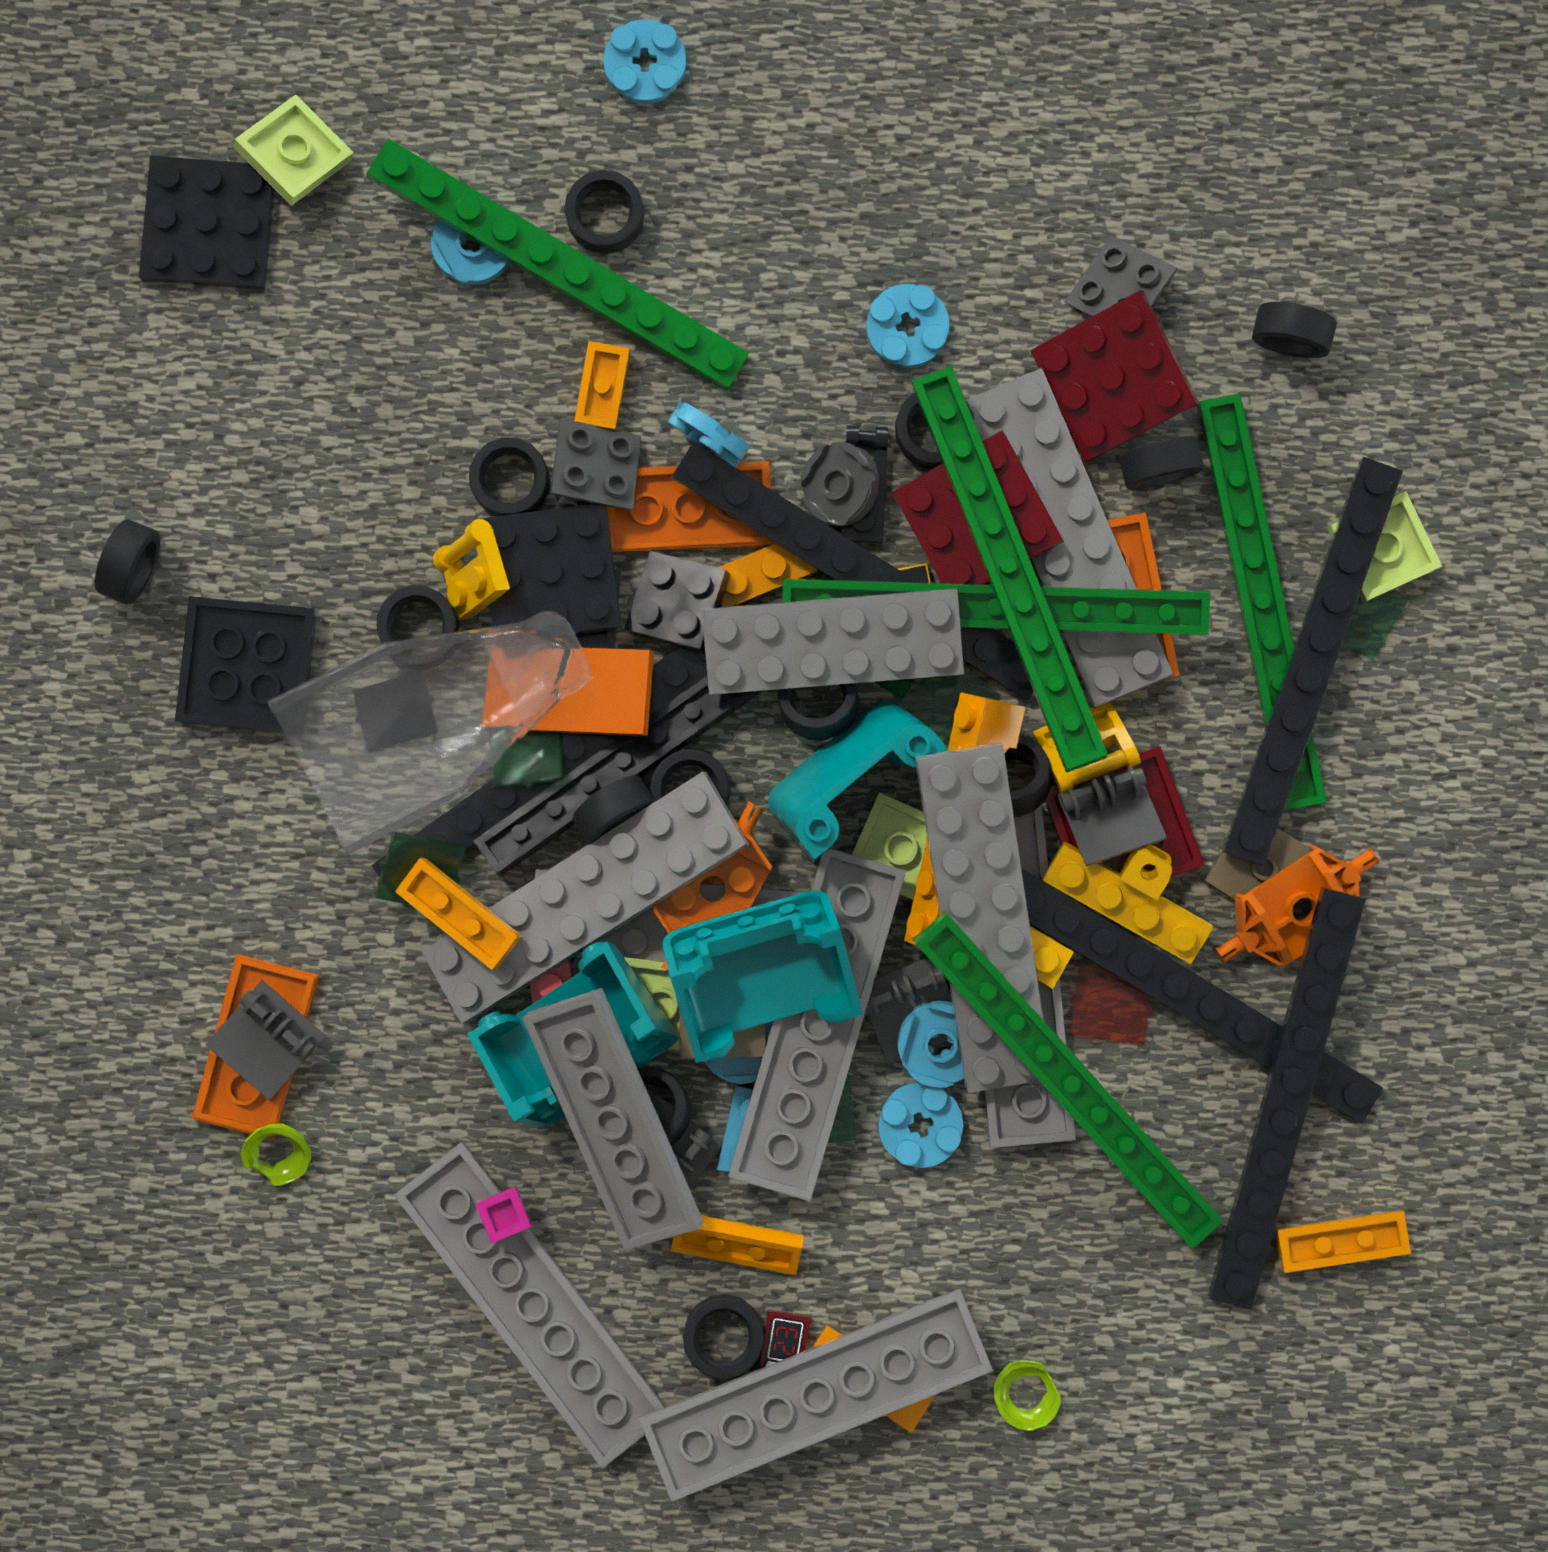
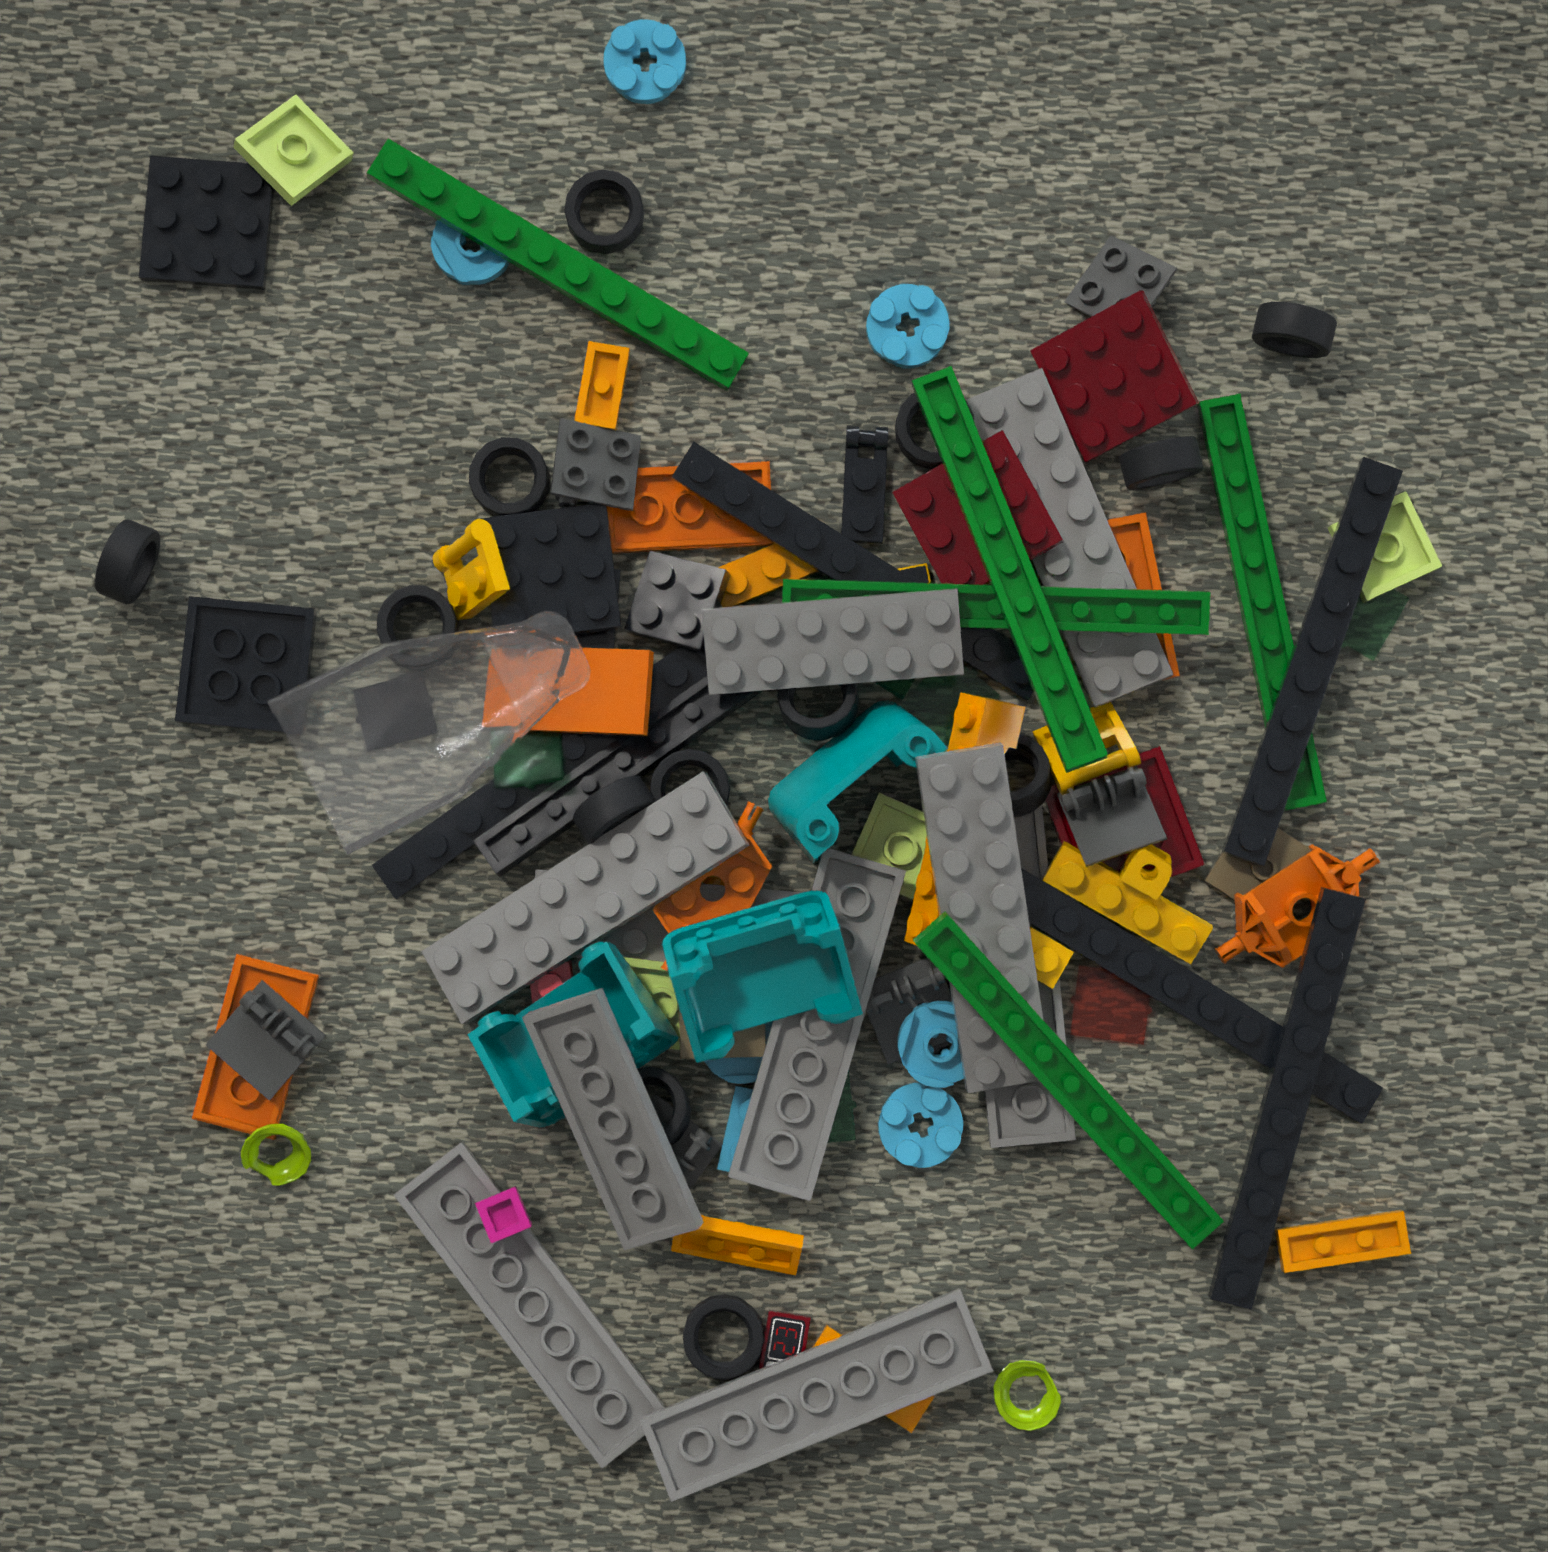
(403, 855): clear green piece -> none
(458, 913): light orange plate -> none
(708, 433): medium azure plate -> none
(840, 484): dark grey tile -> none

